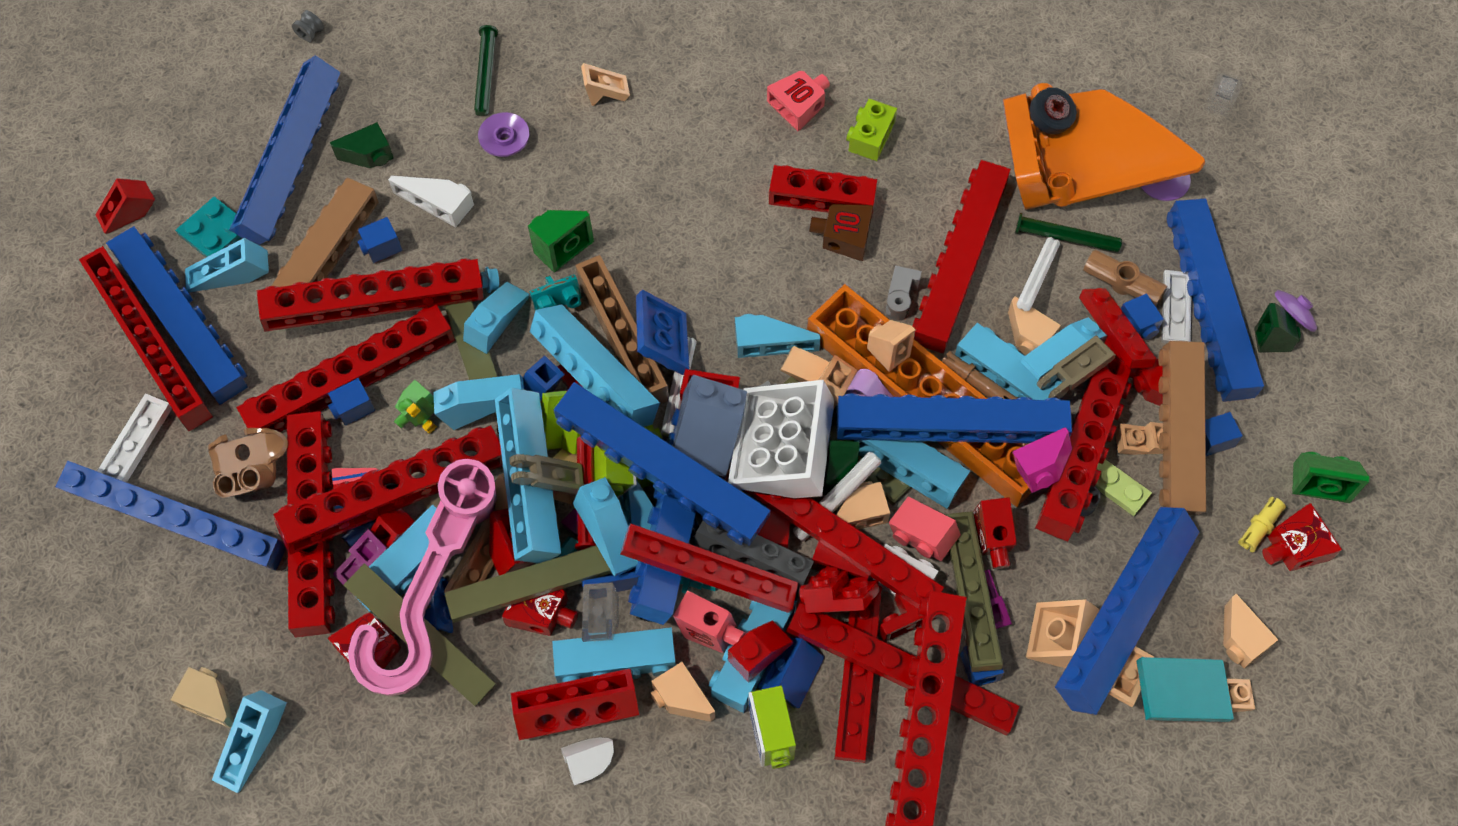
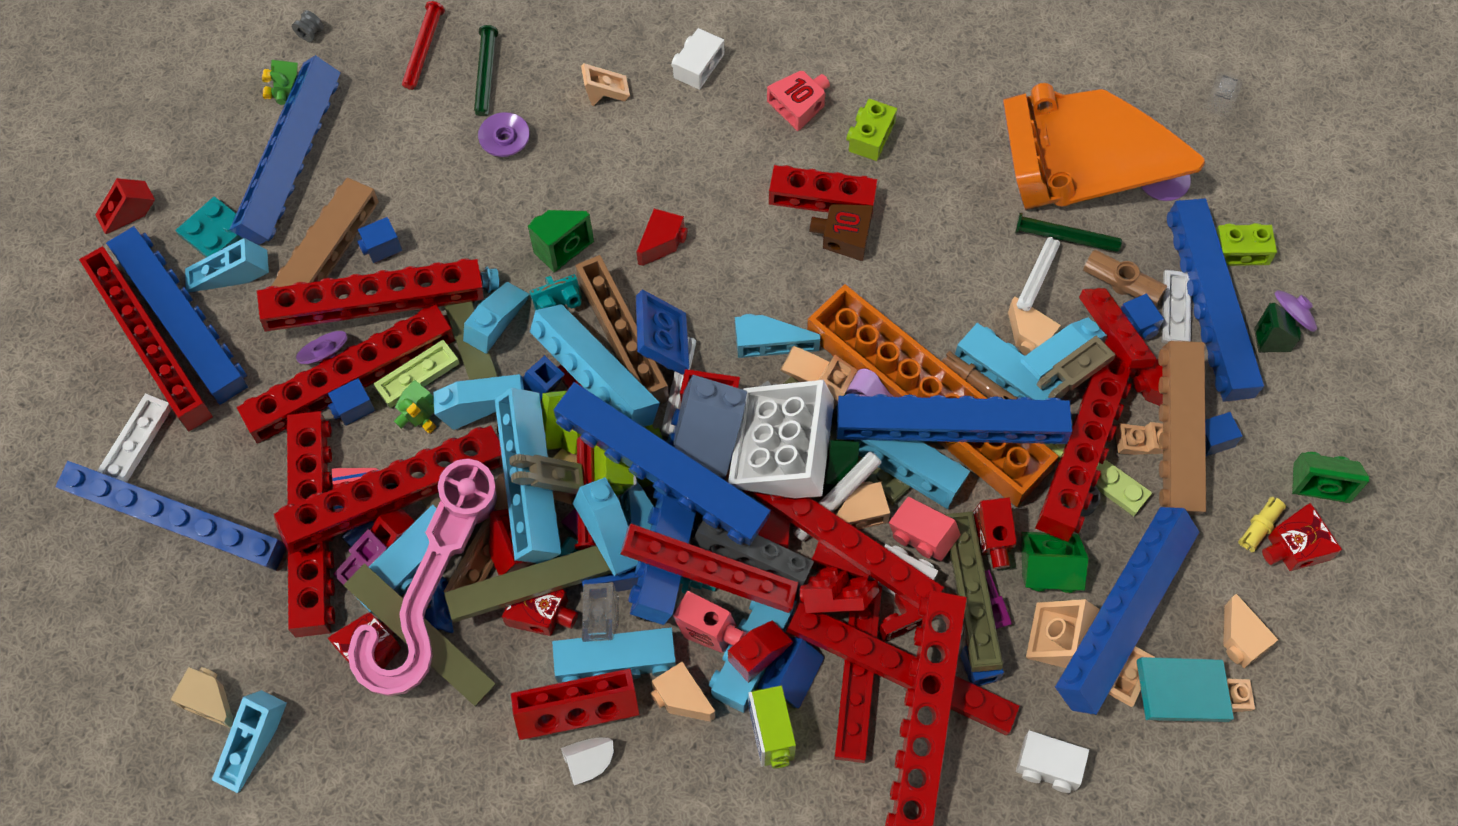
(264, 447): medium nougat piece -> none
(283, 77): none -> bright green piece
(322, 348): none -> medium lavender dish
(363, 147): dark green slope -> none
(422, 44): none -> red axle
(422, 368): none -> yellowish green plate
(436, 196): white slope -> none
(661, 236): none -> red slope
(698, 58): none -> white brick
(891, 343): light nougat slope -> none
(898, 298): light grey leg -> none
(961, 257): red brick -> none
(1043, 459): dark pink slope -> none
(1049, 119): black wheel -> none
(1052, 762): none -> white brick
(1053, 562): none -> green slope
(1247, 244): none -> lime brick

